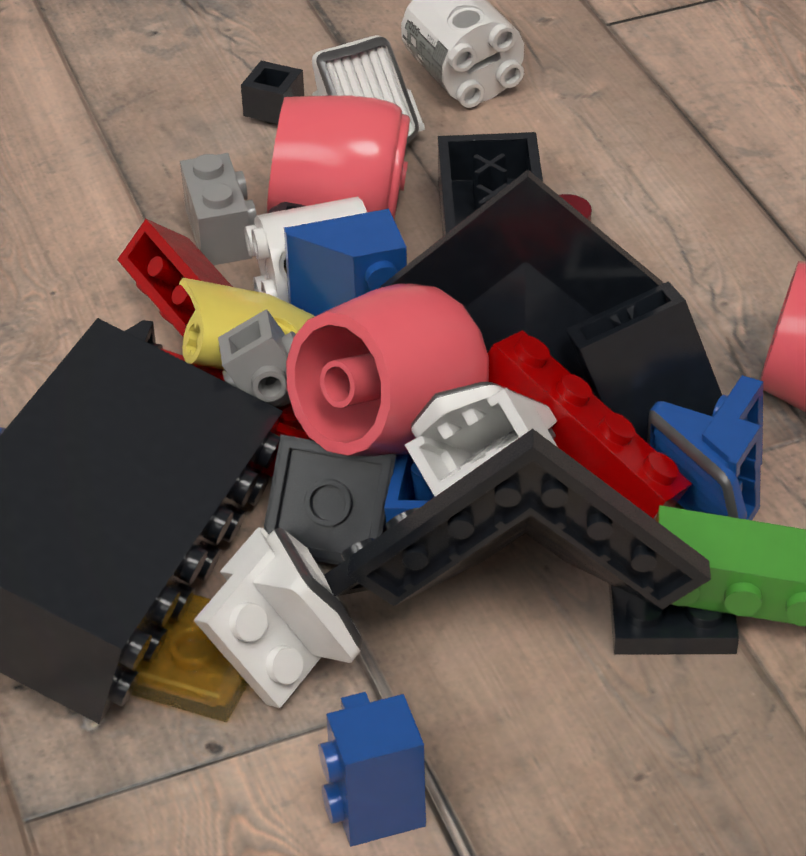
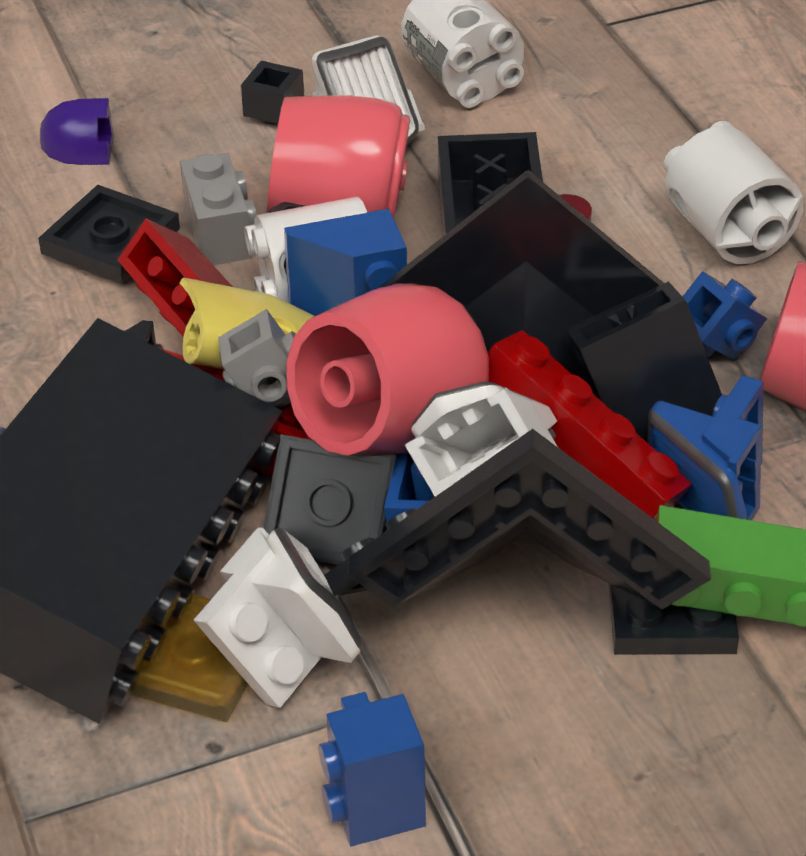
(78, 132): none -> dark purple brick
(100, 229): none -> black plate
(723, 315): none -> blue brick
(733, 194): none -> white cylinder

